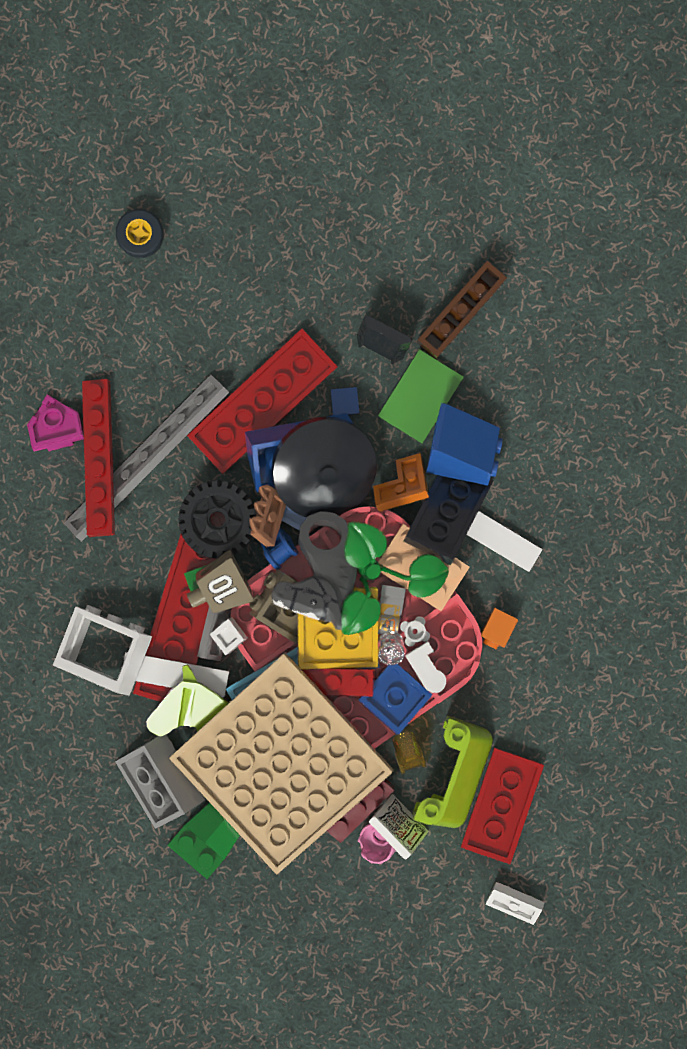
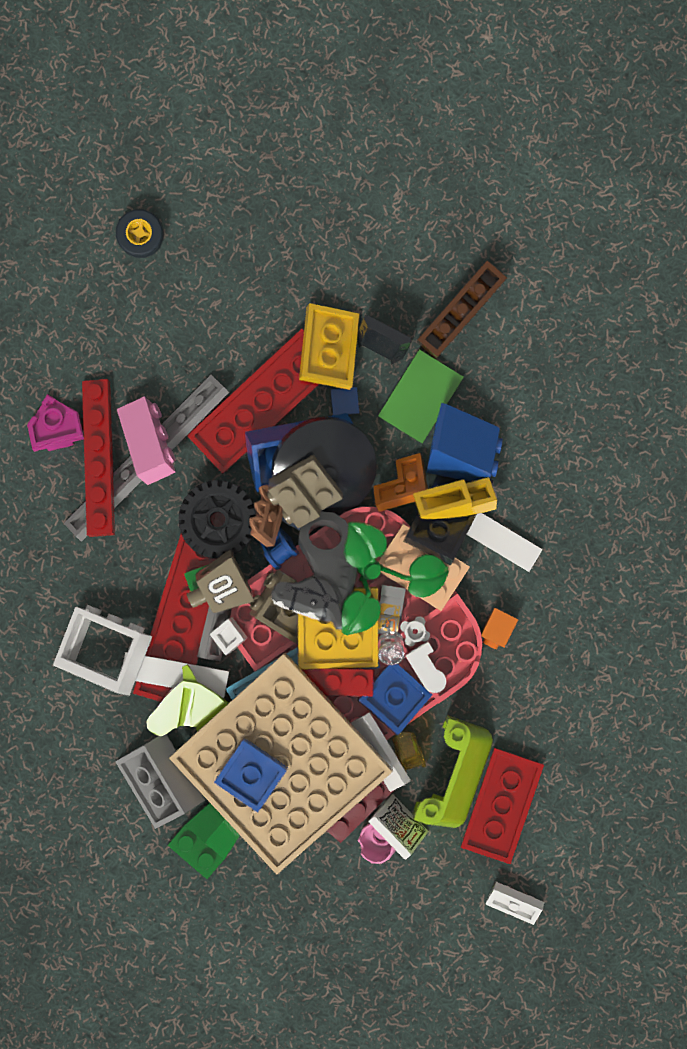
(146, 440): none -> bright pink brick
(251, 775): none -> blue plate
(303, 491): none -> dark tan plate
(329, 346): none -> yellow plate
(371, 732): none -> white tile
(456, 499): none -> yellow slope

